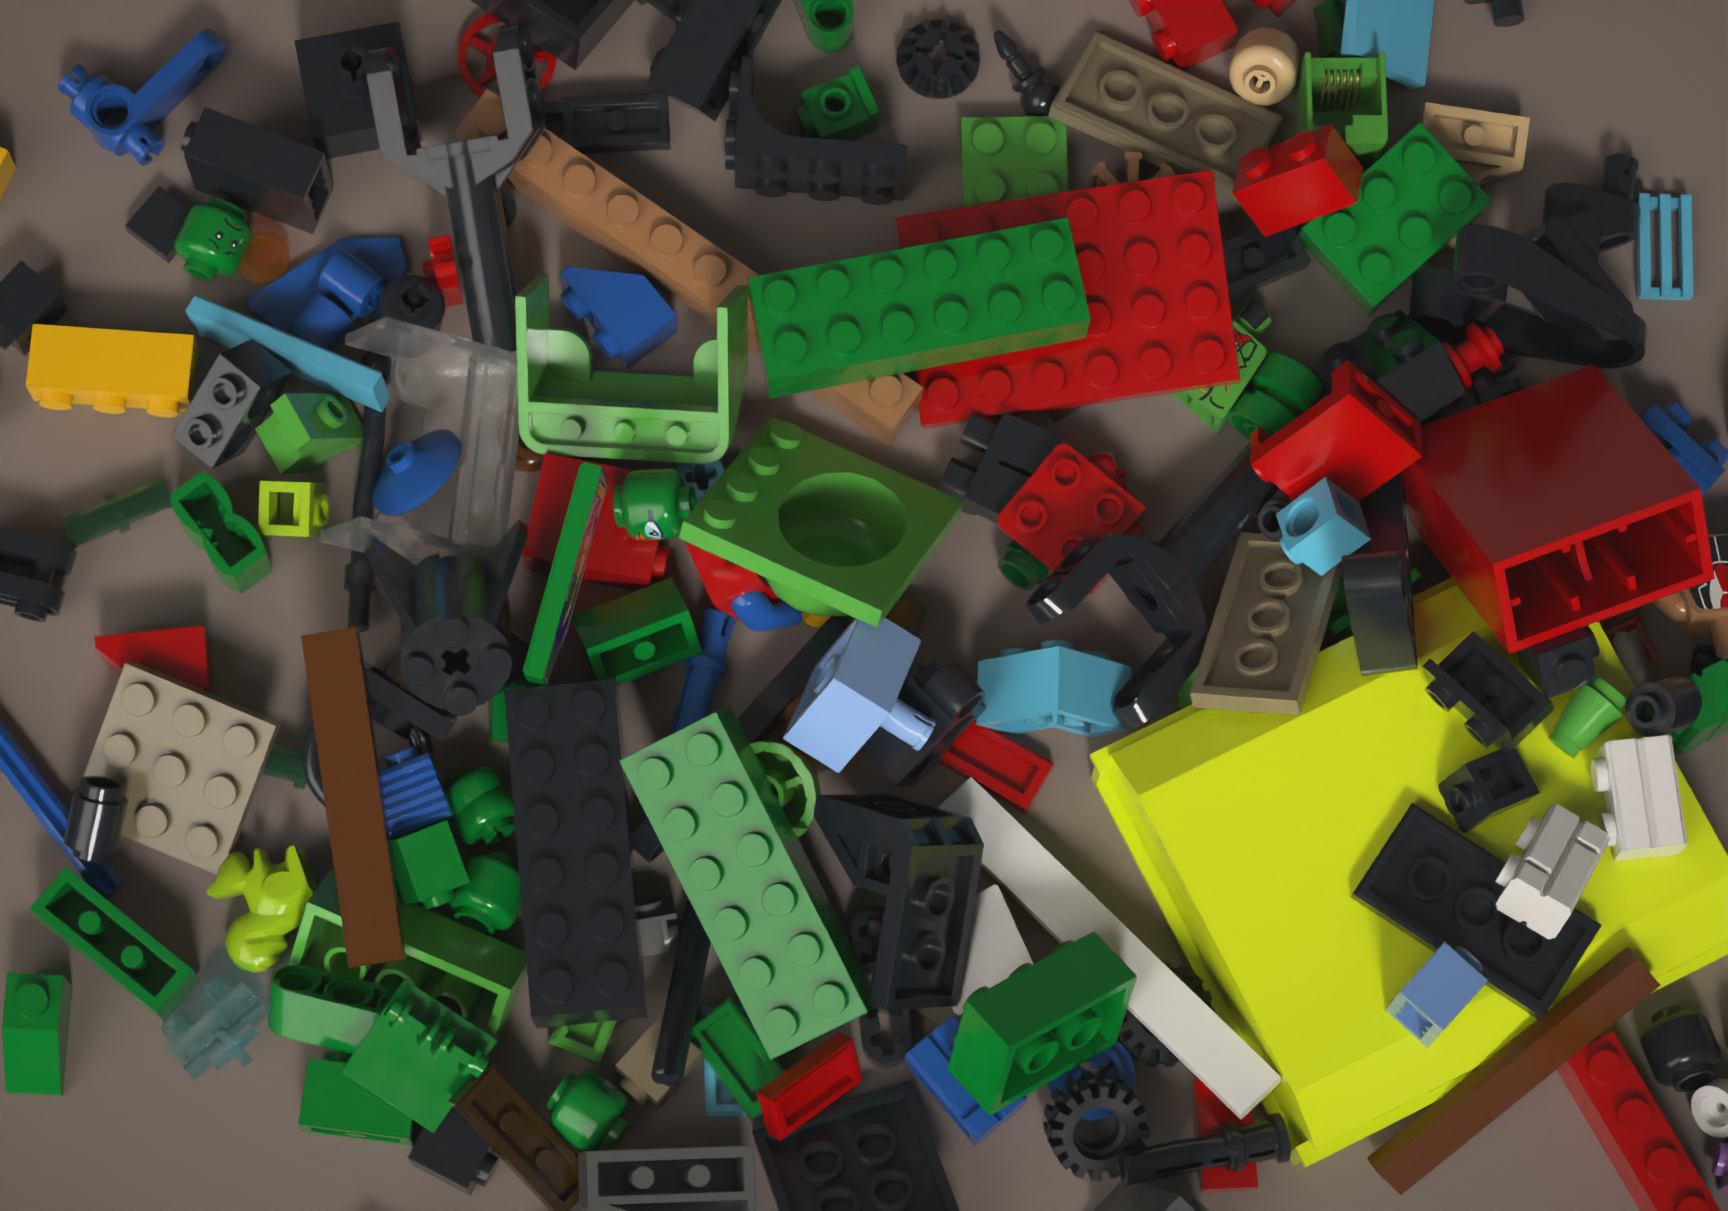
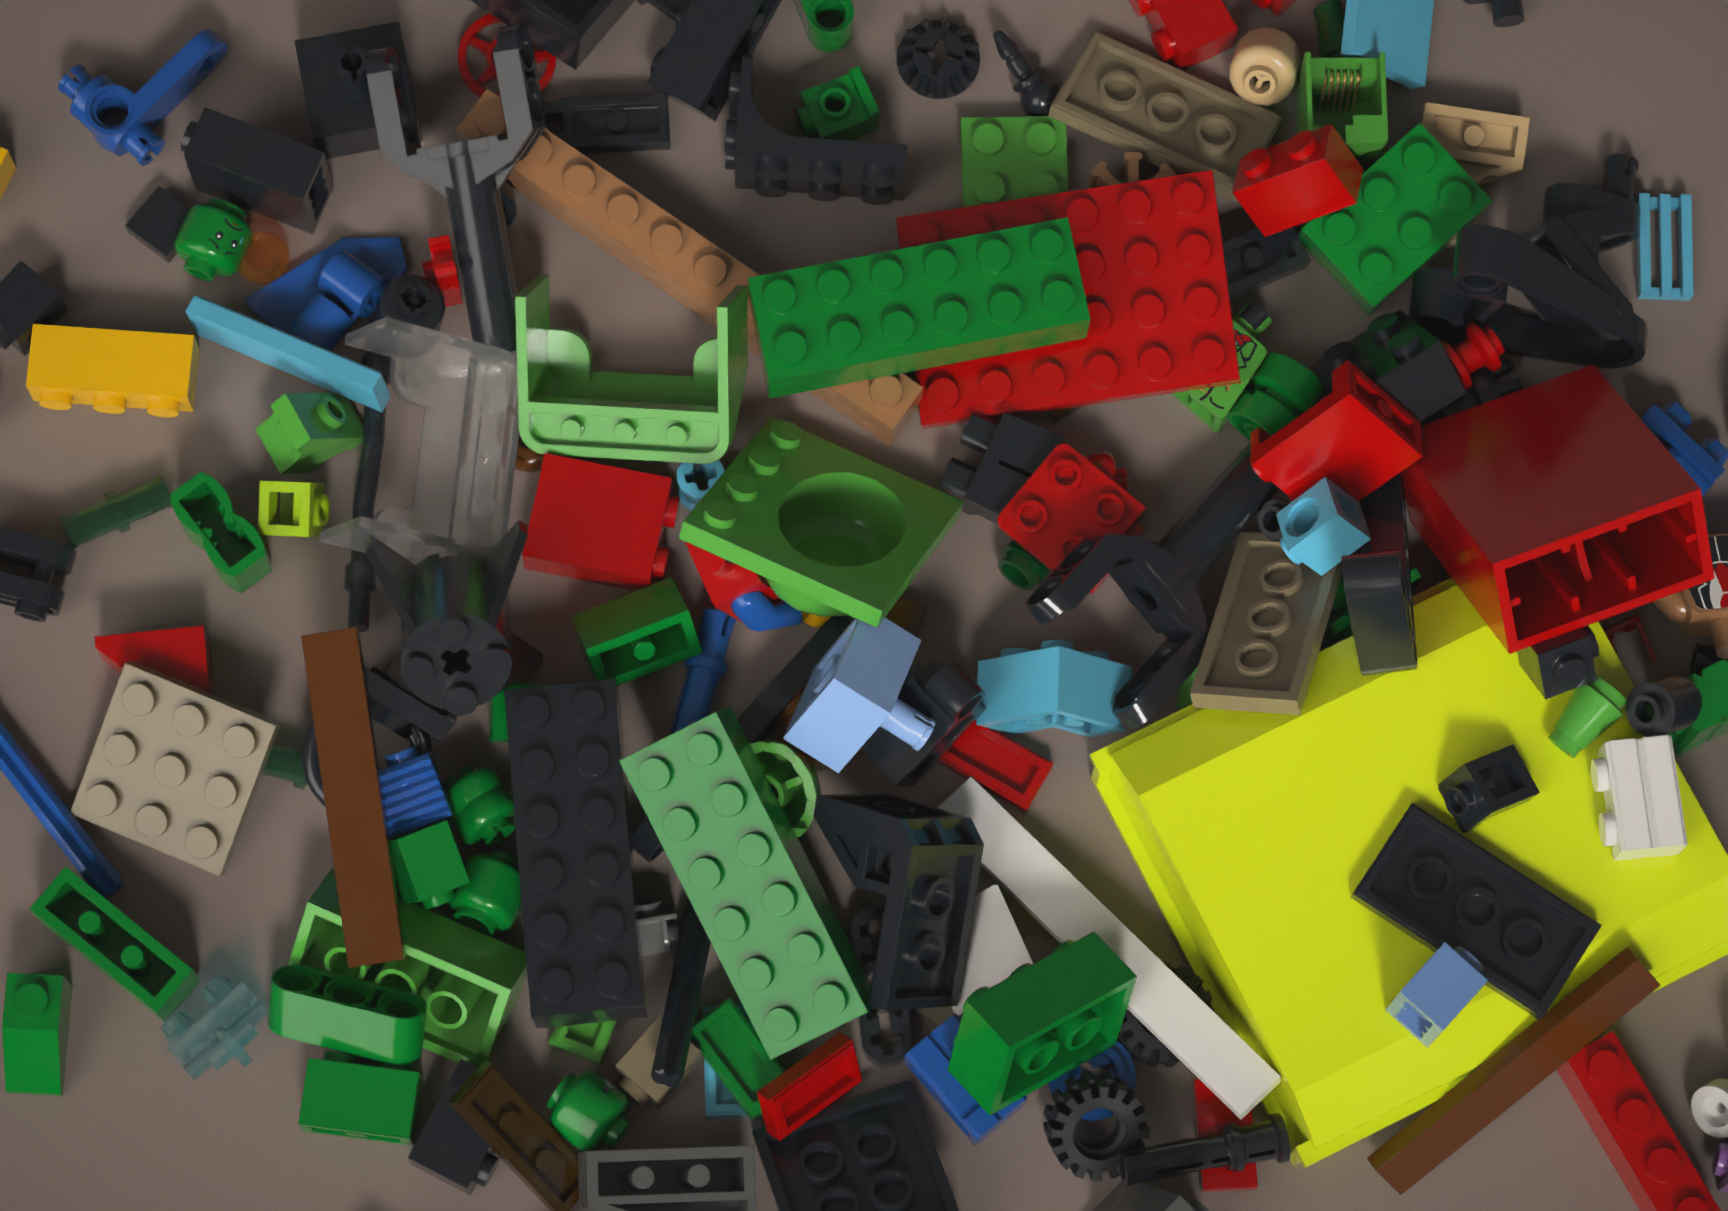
(96, 818): black brick -> none
(231, 403): black brick -> none
(274, 900): lime animal -> none
(416, 471): blue dish -> none
(419, 1055): green hinge -> none
(565, 575): green tile -> none
(621, 308): blue slope -> none
(653, 504): green head -> none
(1488, 692): black bracket -> none
(1552, 870): white brick -> none
(1681, 1049): black head -> none

